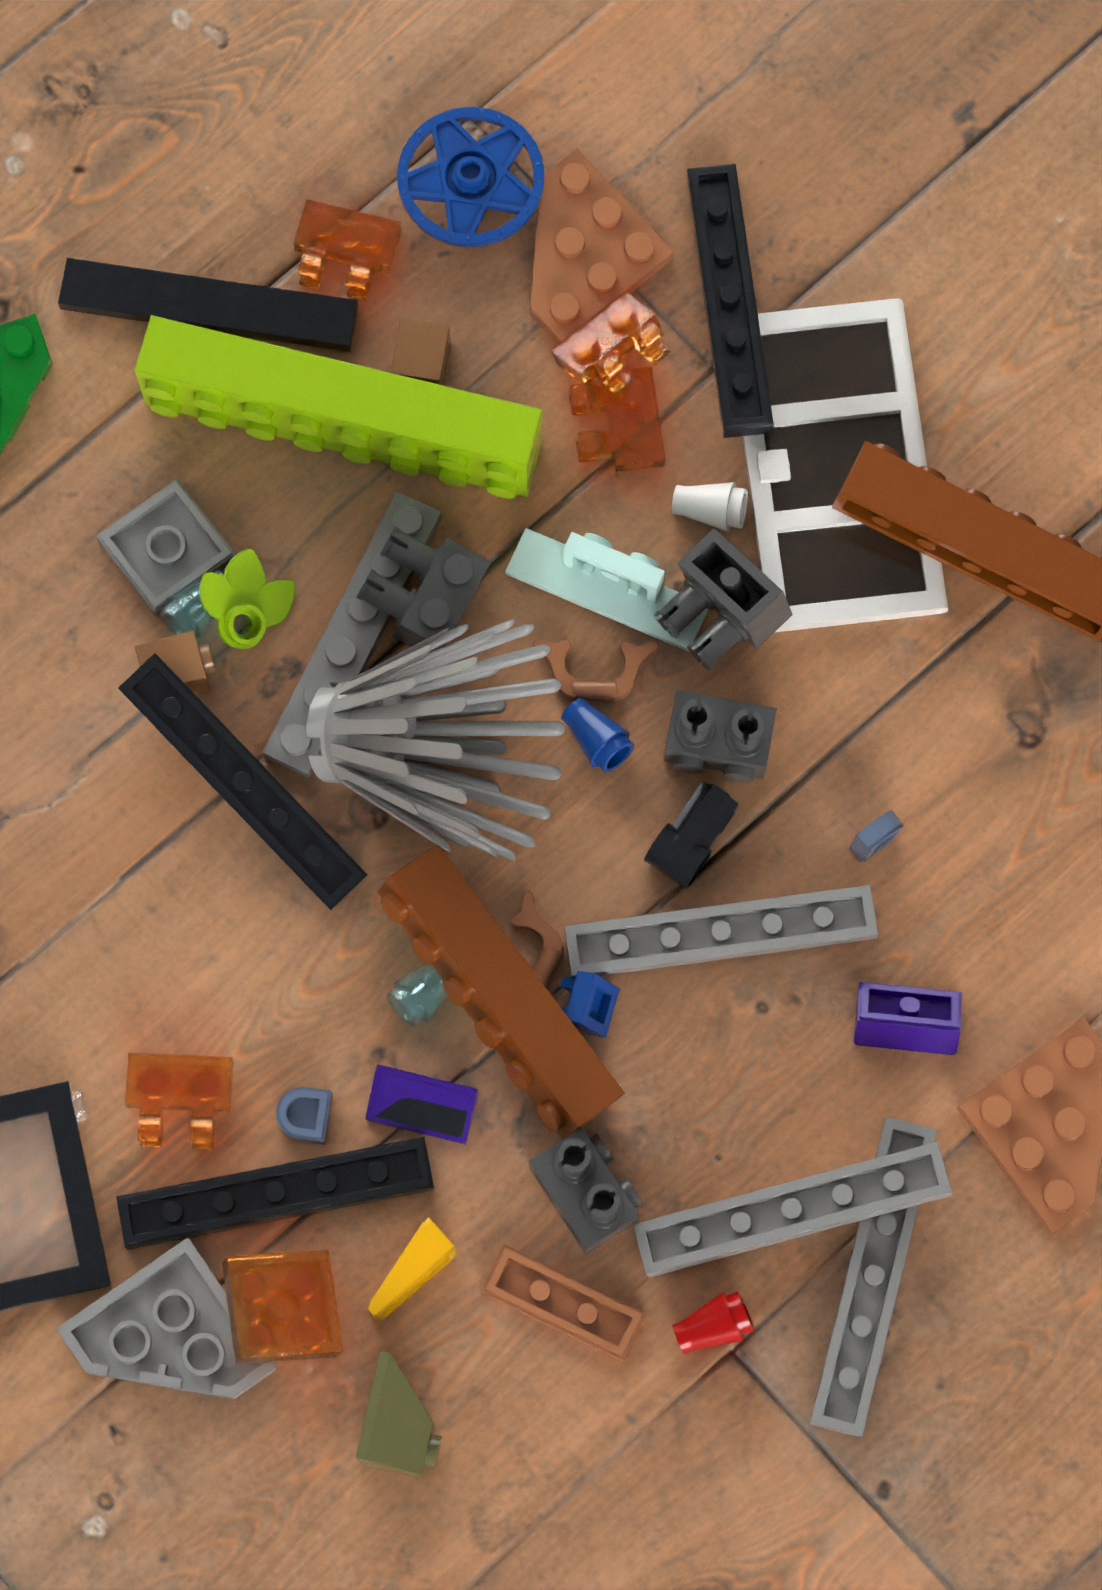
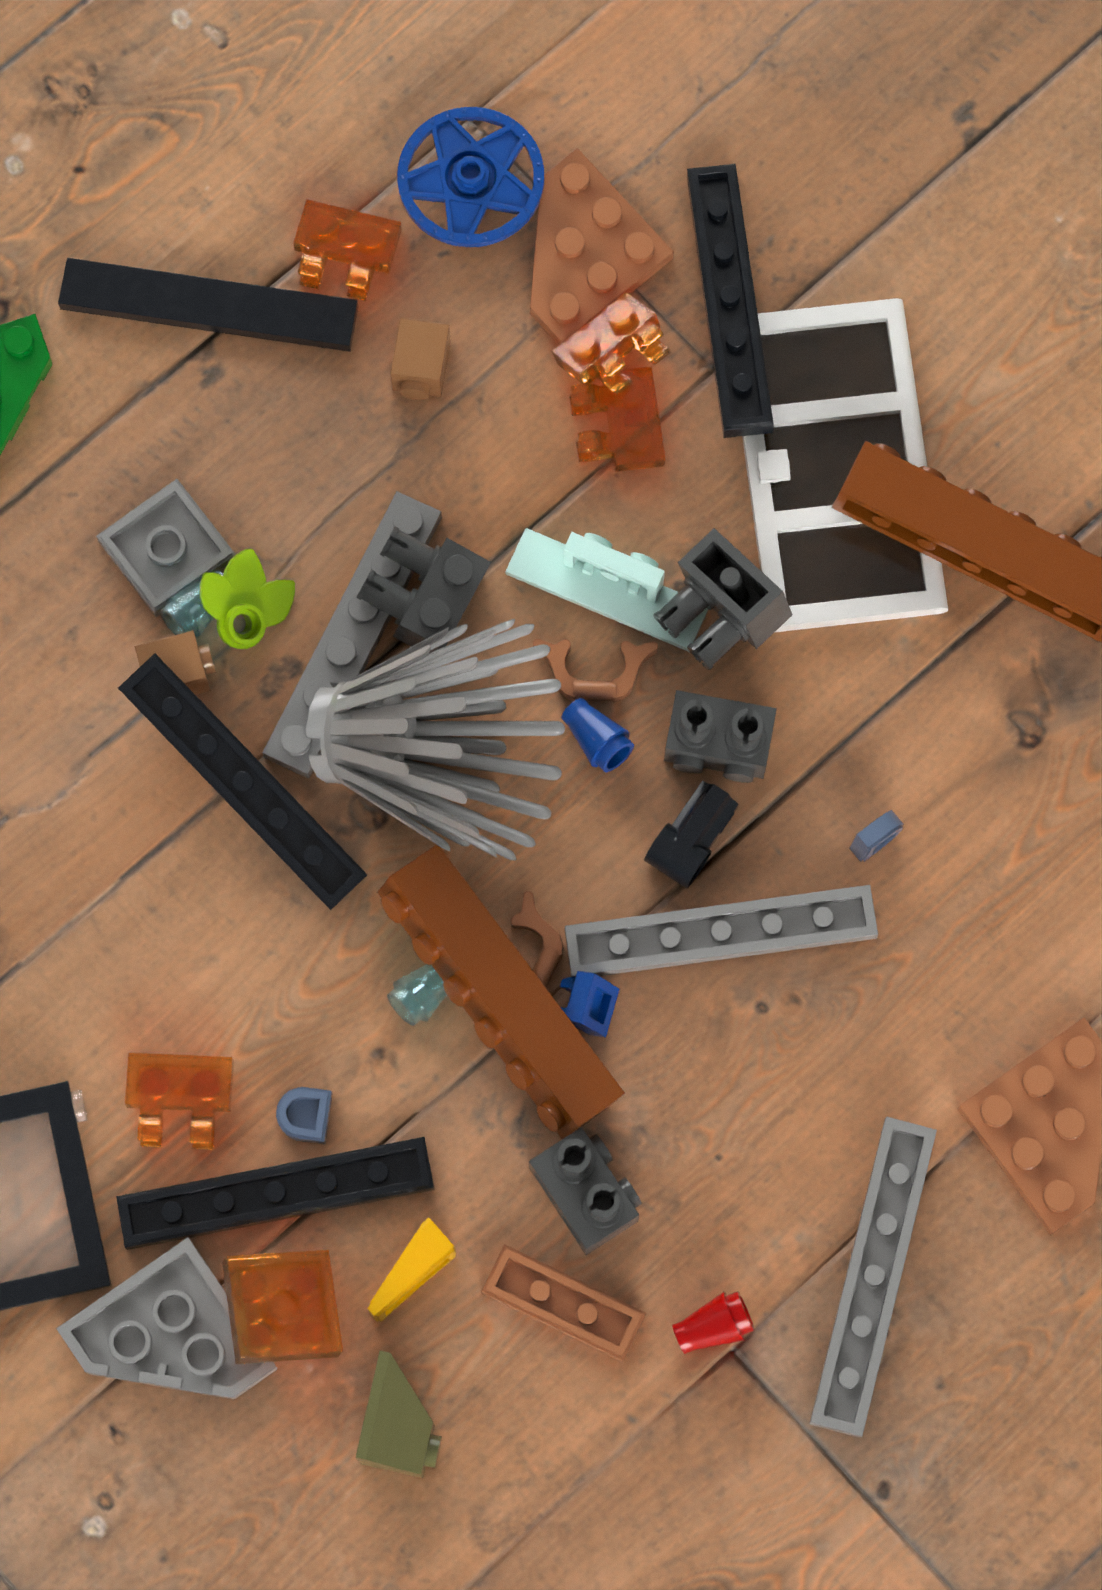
(339, 407): lime brick -> none
(421, 1104): dark purple slope -> none
(713, 504): white cone -> none
(792, 1209): light grey plate -> none
(908, 1018): dark purple slope -> none

